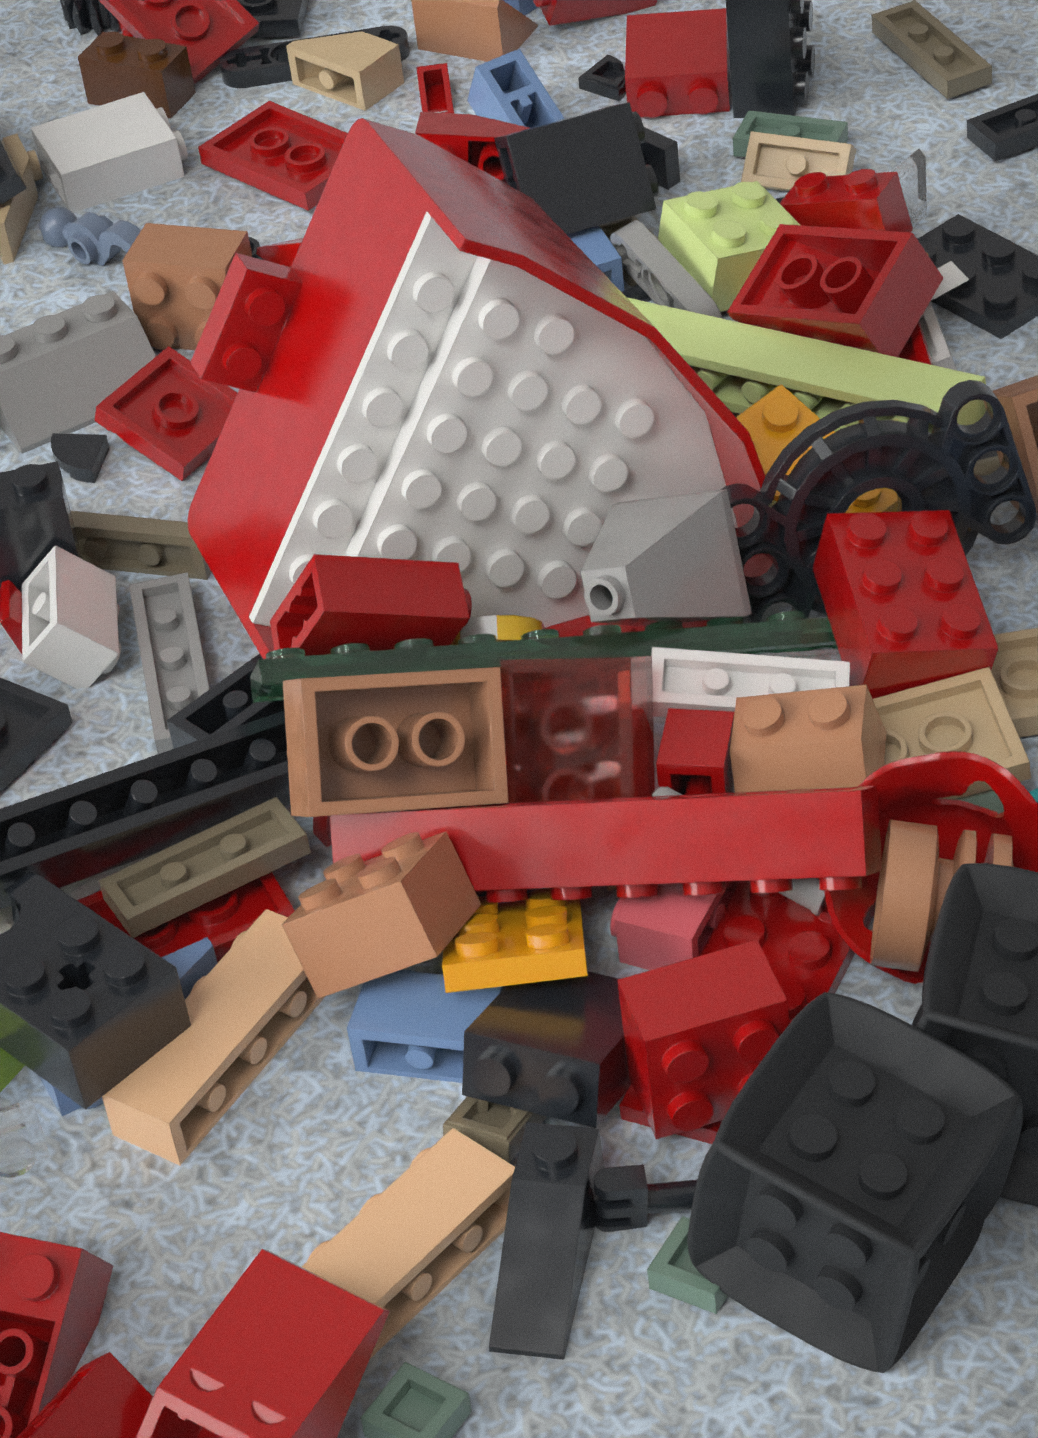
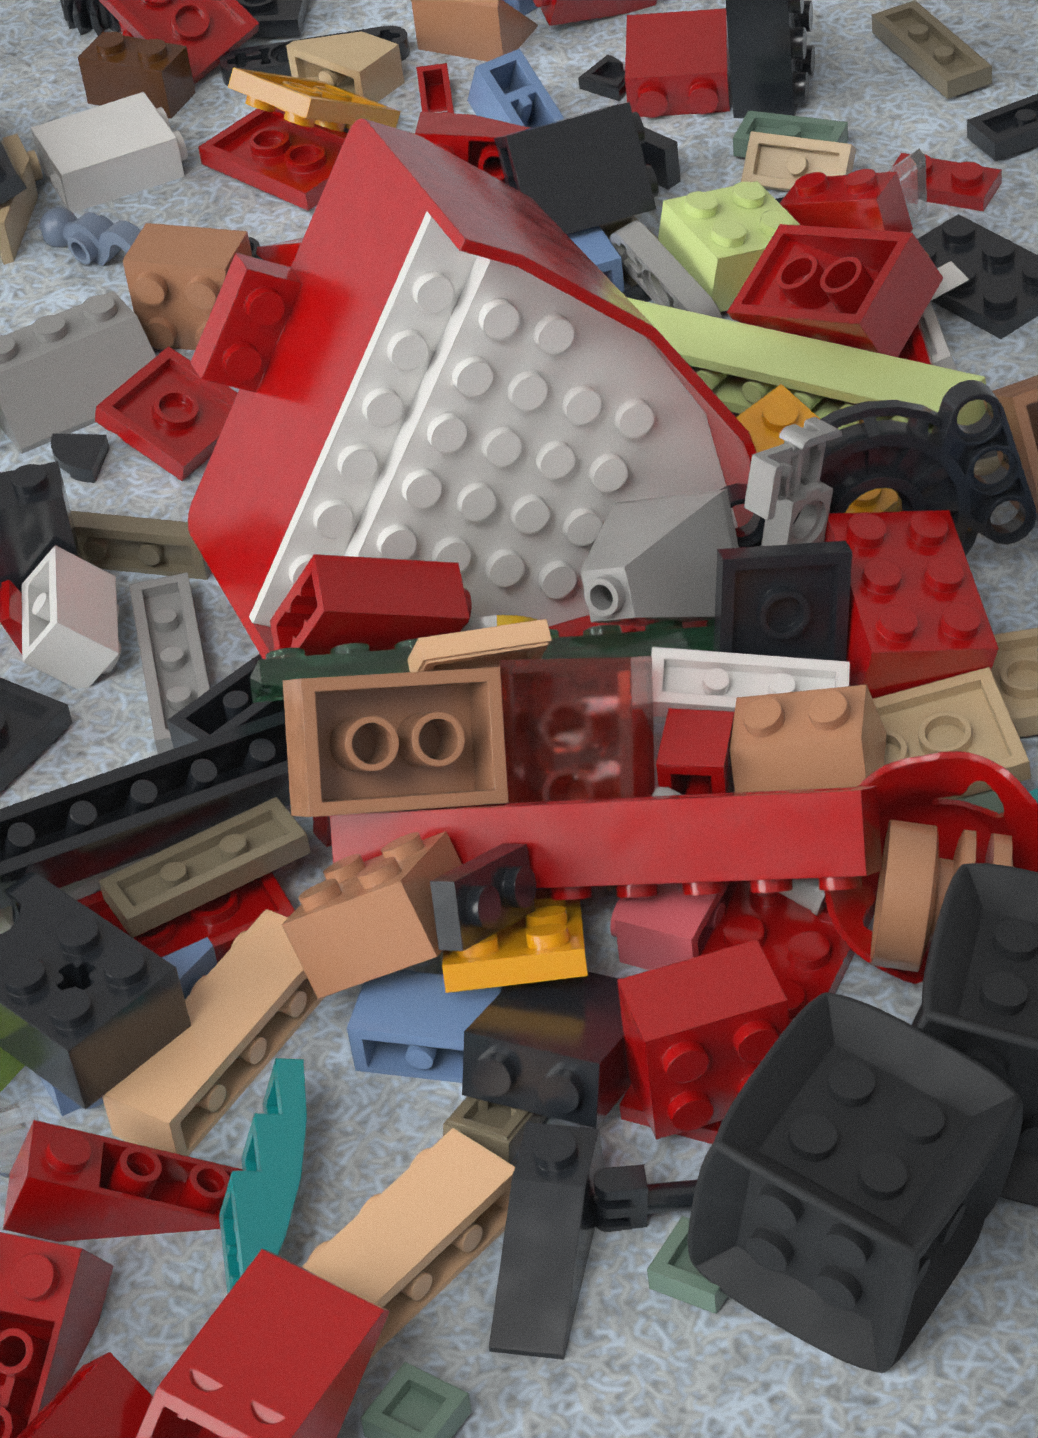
(103, 1187): none -> red slope
(264, 1192): none -> teal slope
(309, 100): none -> light orange plate
(480, 647): none -> light nougat tile
(483, 896): none -> black plate
(784, 600): none -> black plate
(788, 482): none -> light grey piece
(959, 184): none -> red plate

